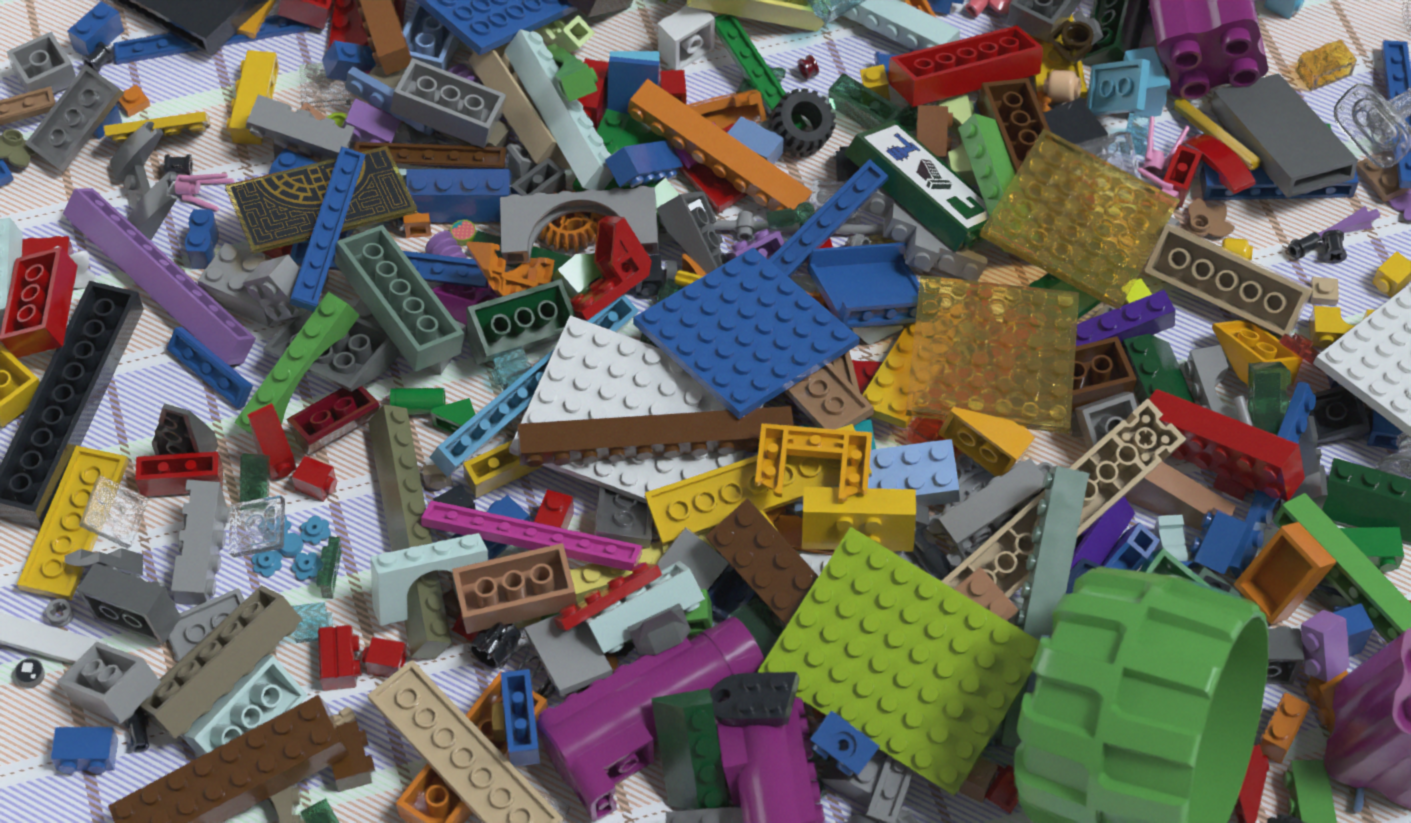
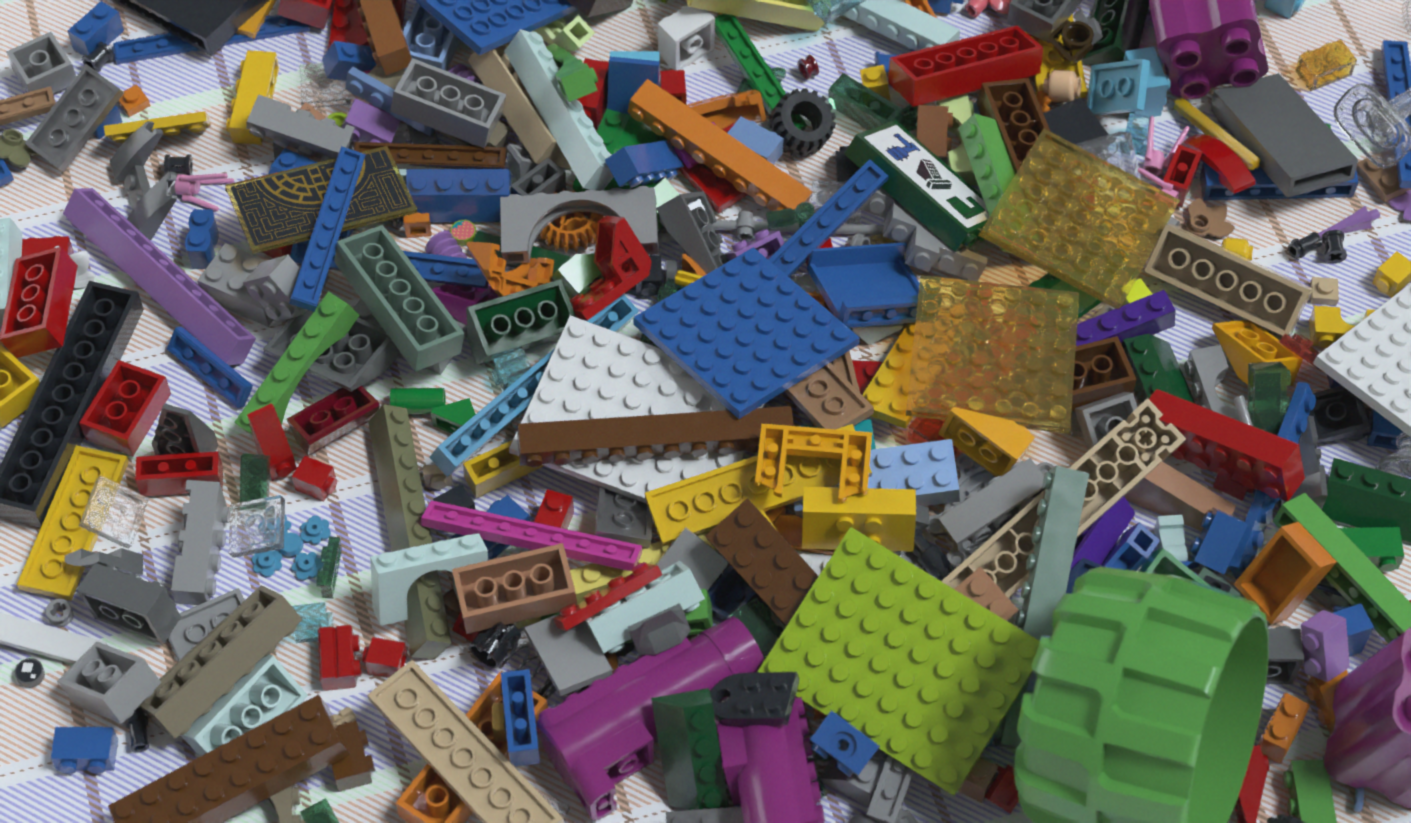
(125, 408): none -> red brick

